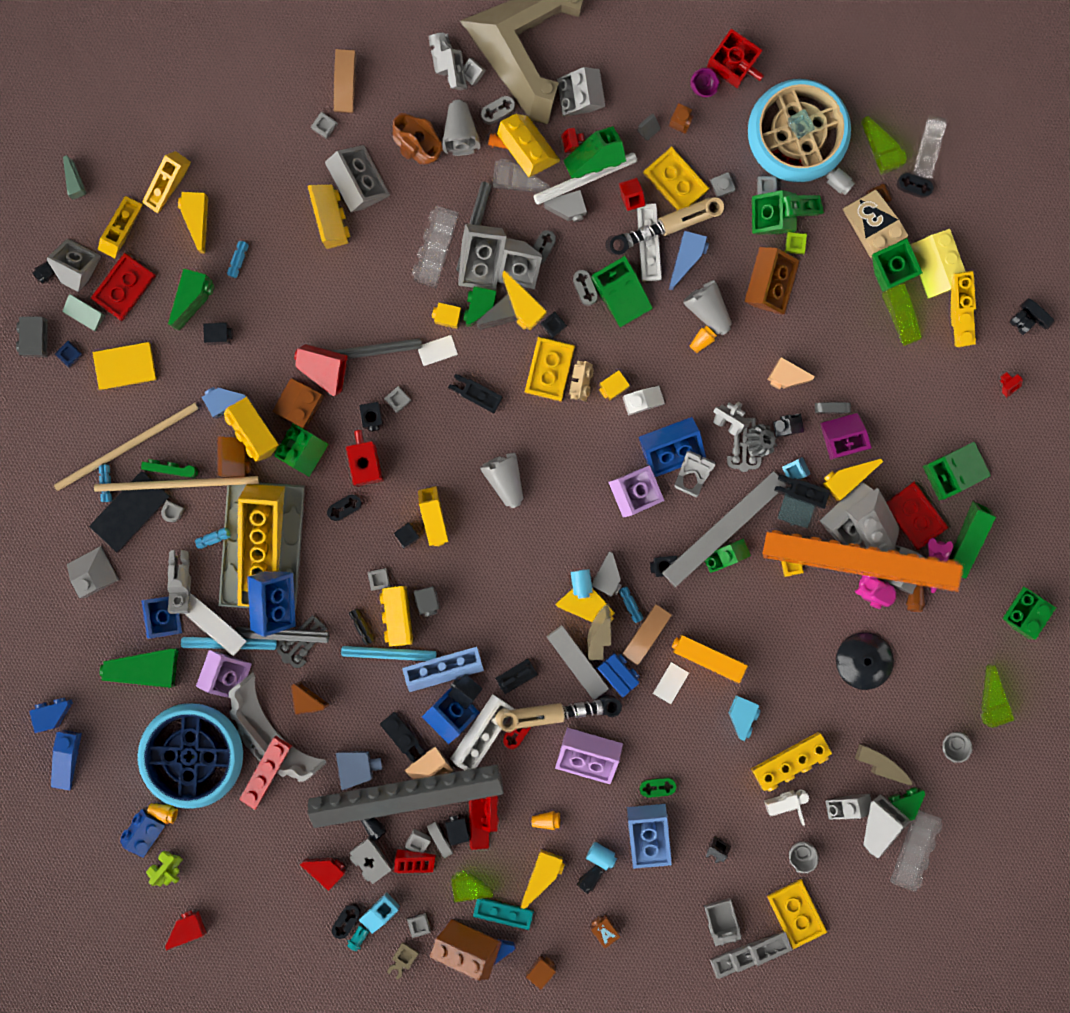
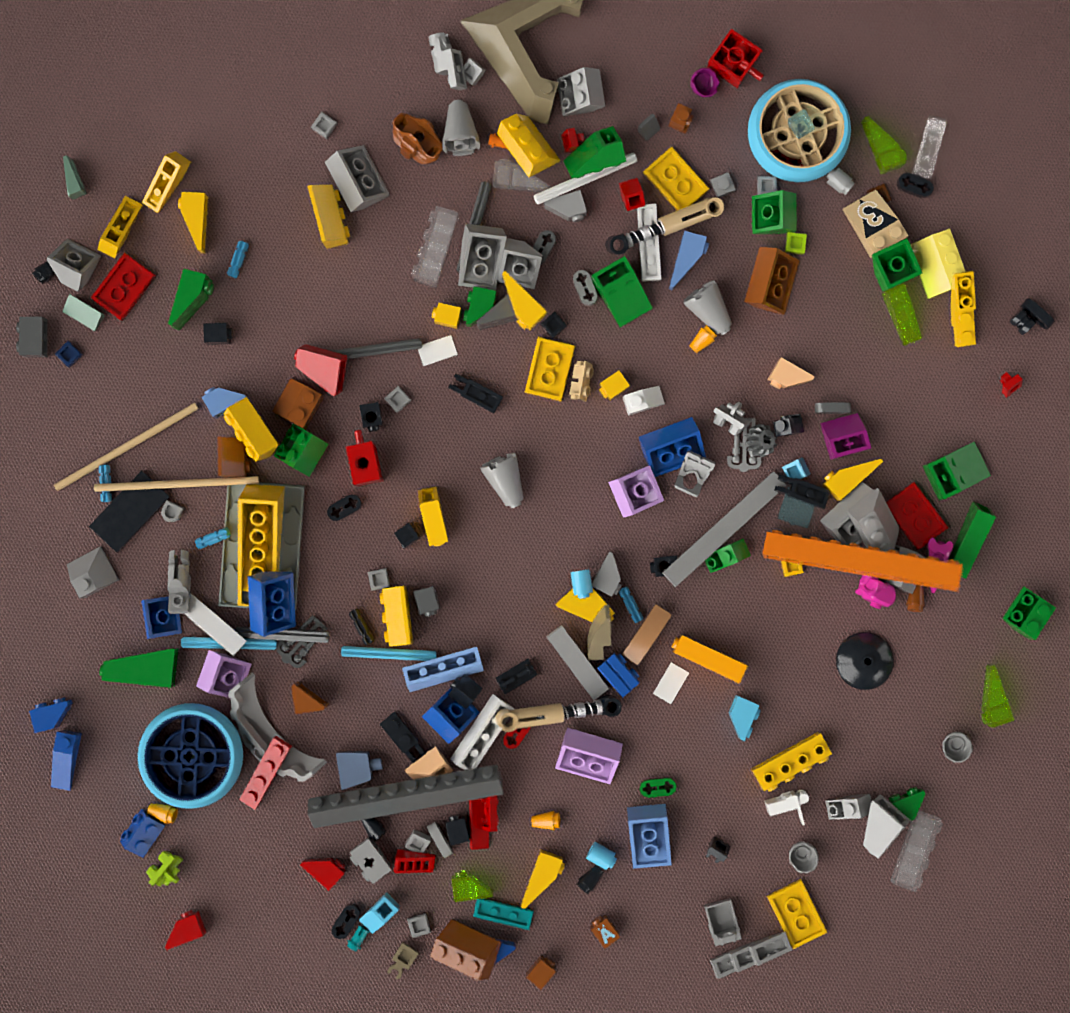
(124, 366): yellow tile -> none
(171, 468): green plate -> none
(344, 80): medium nougat slope -> none
(495, 106): light grey beam -> none
(802, 205): green plate -> none
(882, 765): dark tan slope -> none

